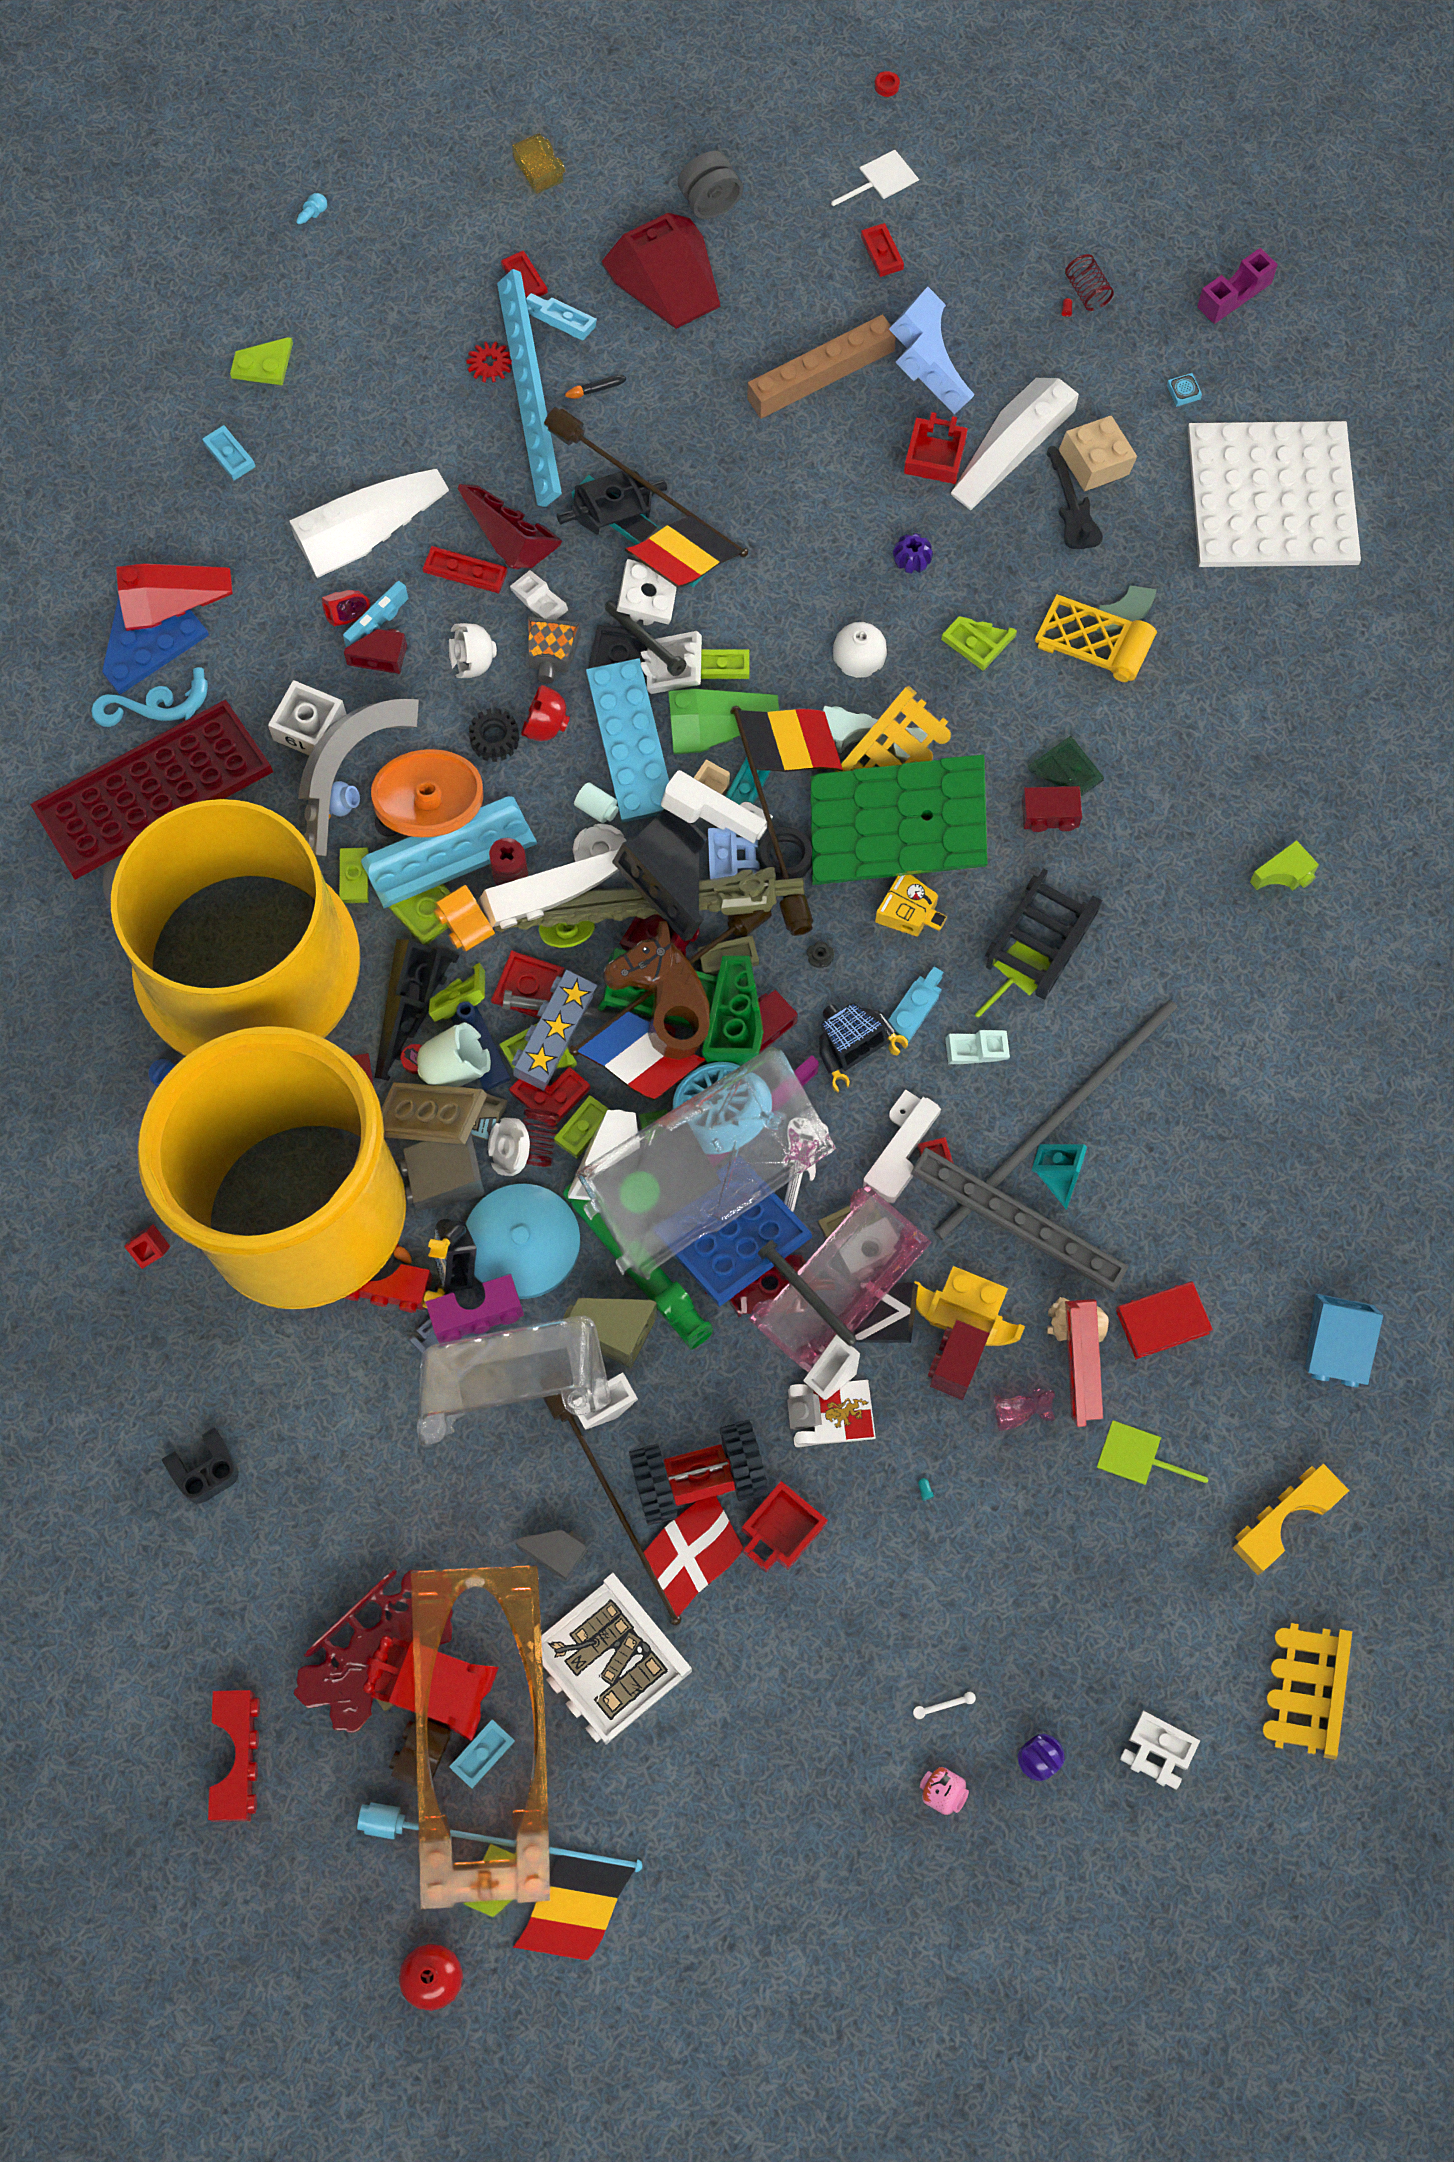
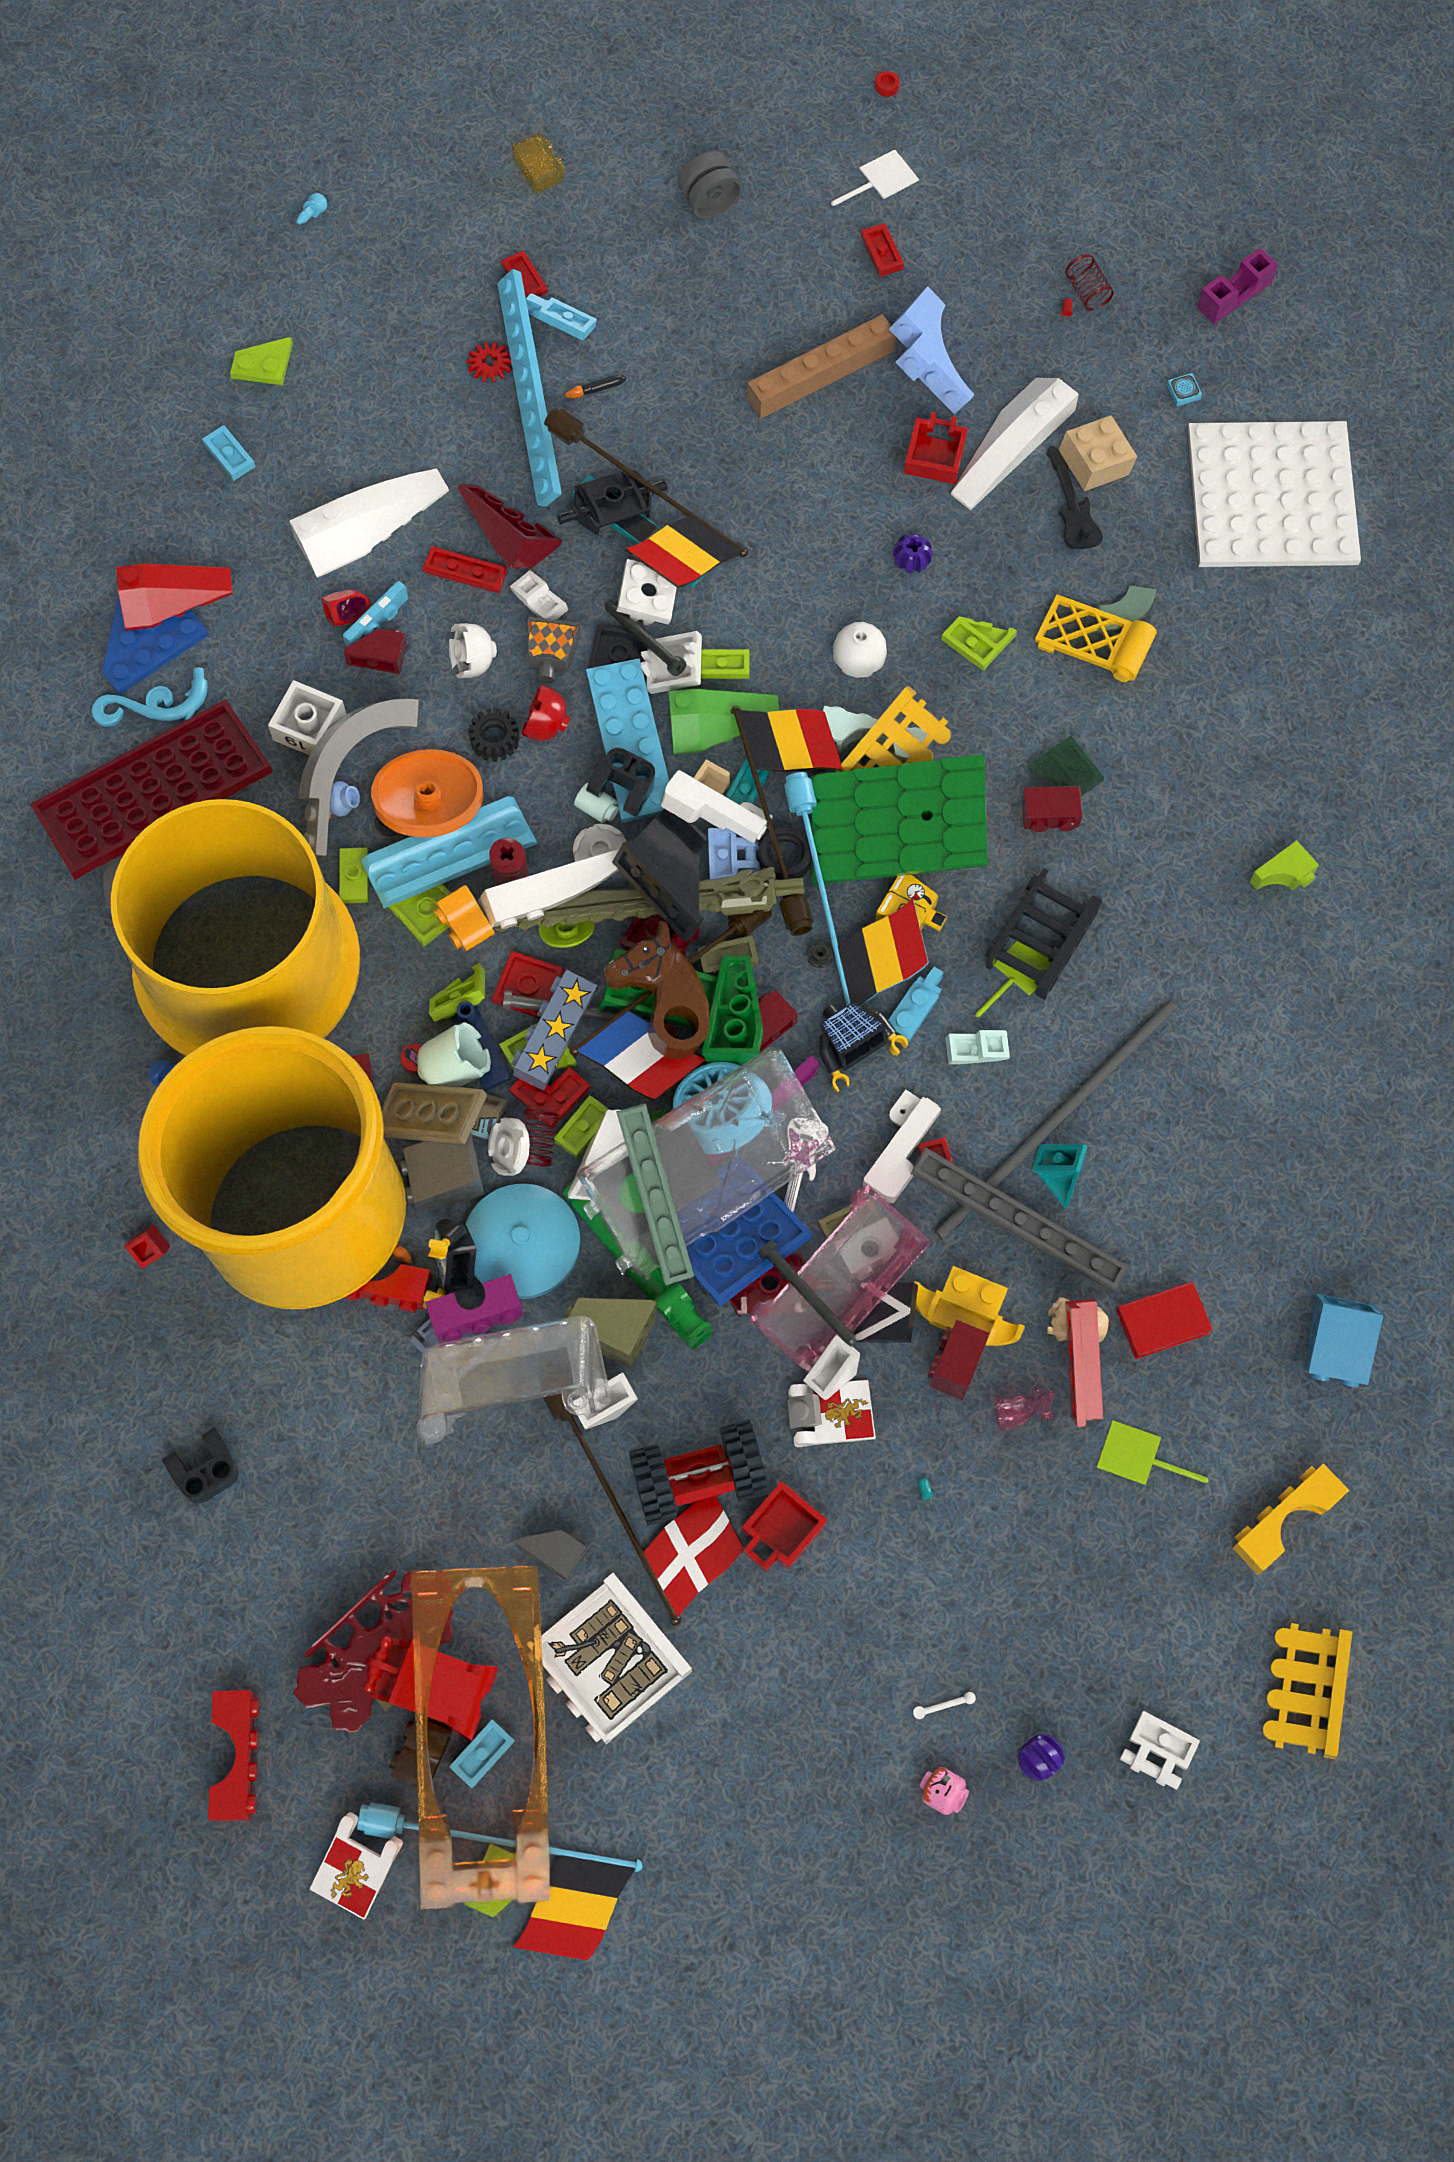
(352, 1872): none -> flag
(412, 982): black wedge -> none
(446, 1980): red cylinder -> none
(625, 777): none -> black piece
(655, 1194): none -> sand green tile
(665, 269): dark red wedge -> none
(878, 953): none -> flag

